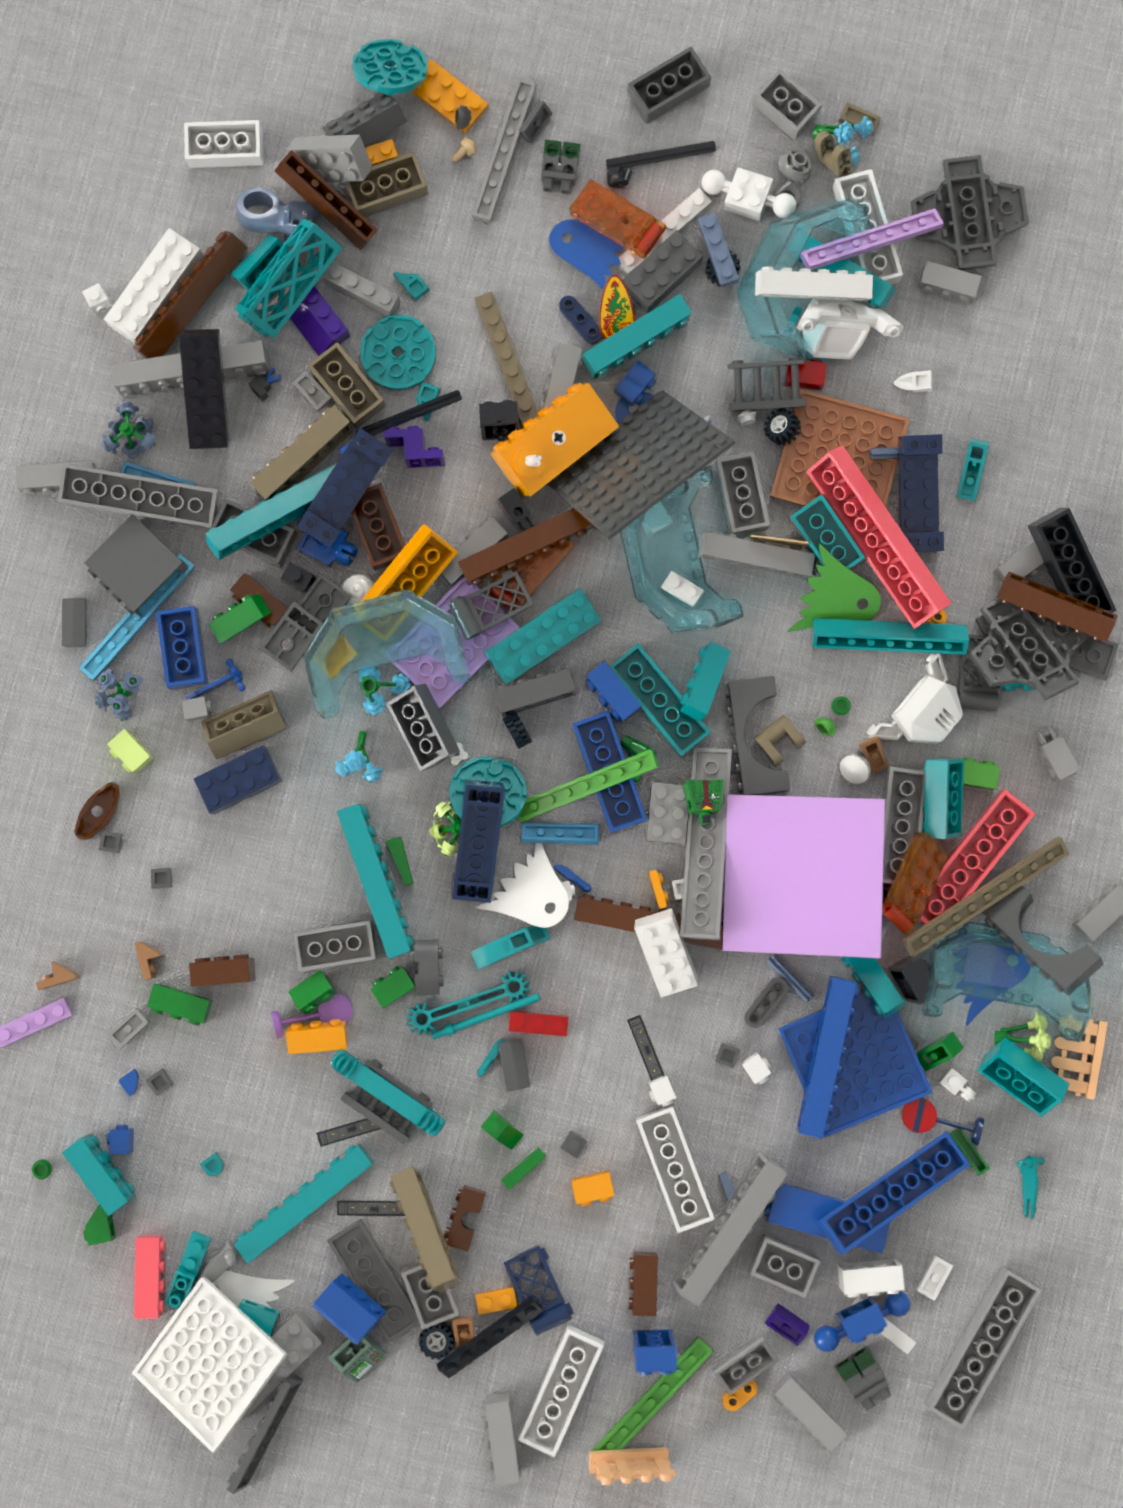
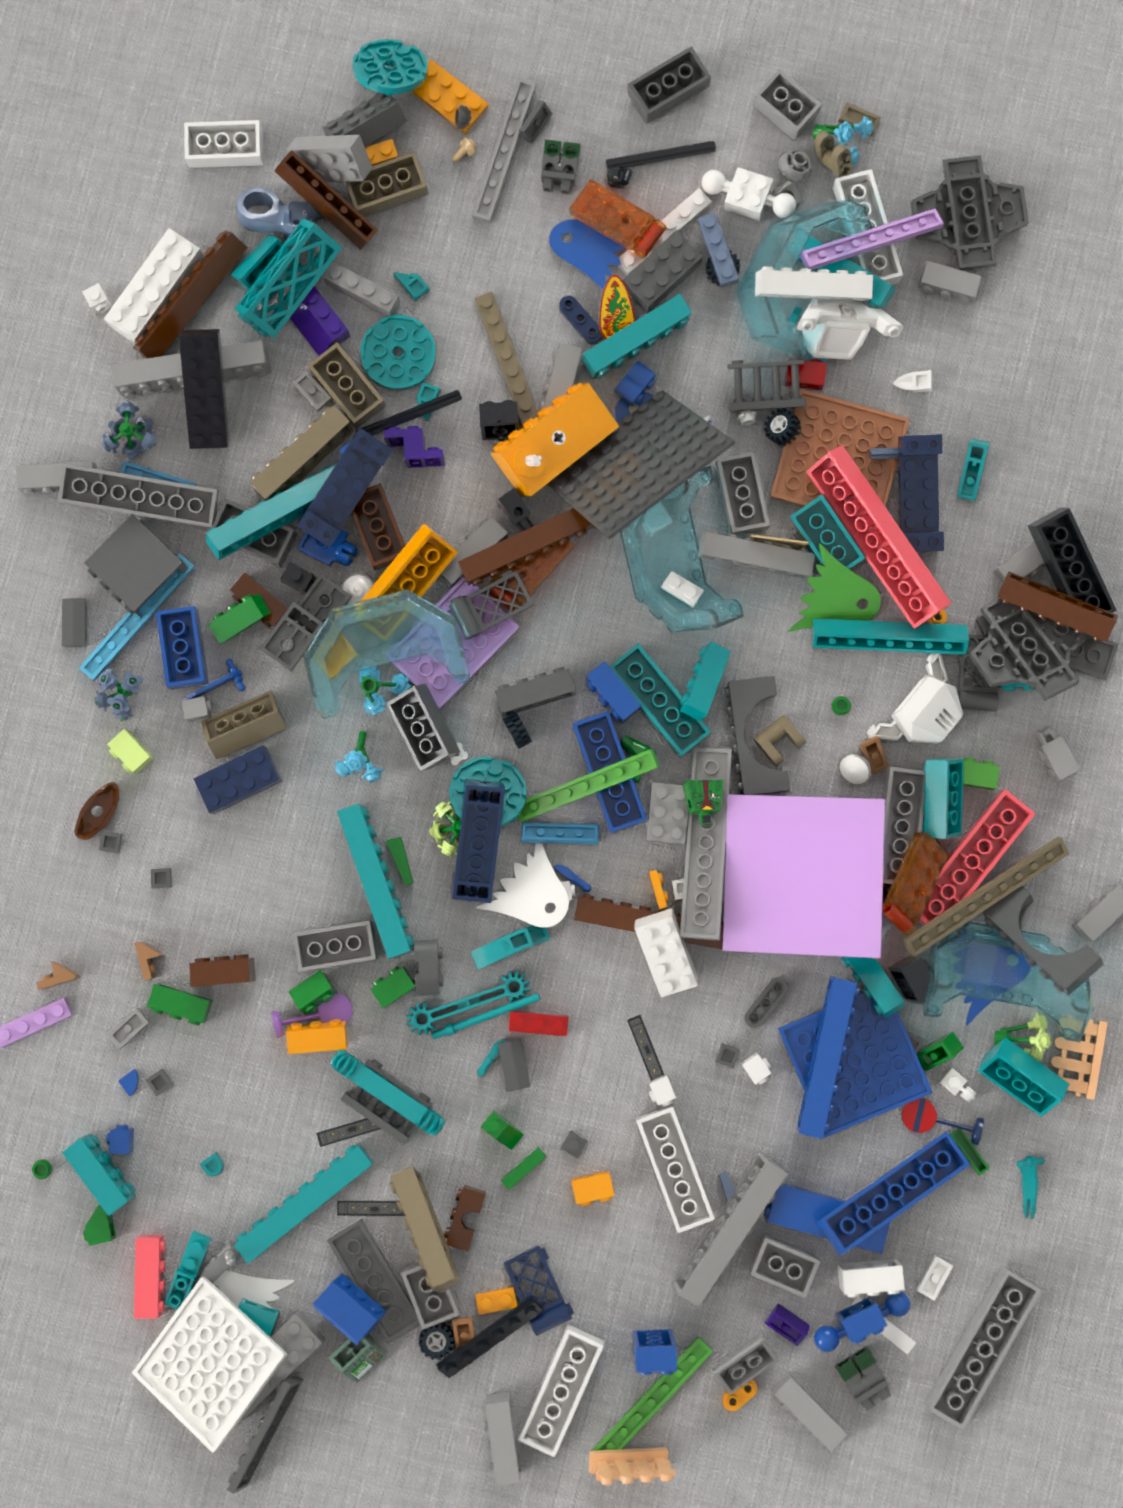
(261, 386): pearl dark grey piece -> none
(542, 636): teal brick -> none
(644, 1283): reddish brown brick -> none
(790, 978): sand blue axle -> none
(825, 726): bright green piece -> none

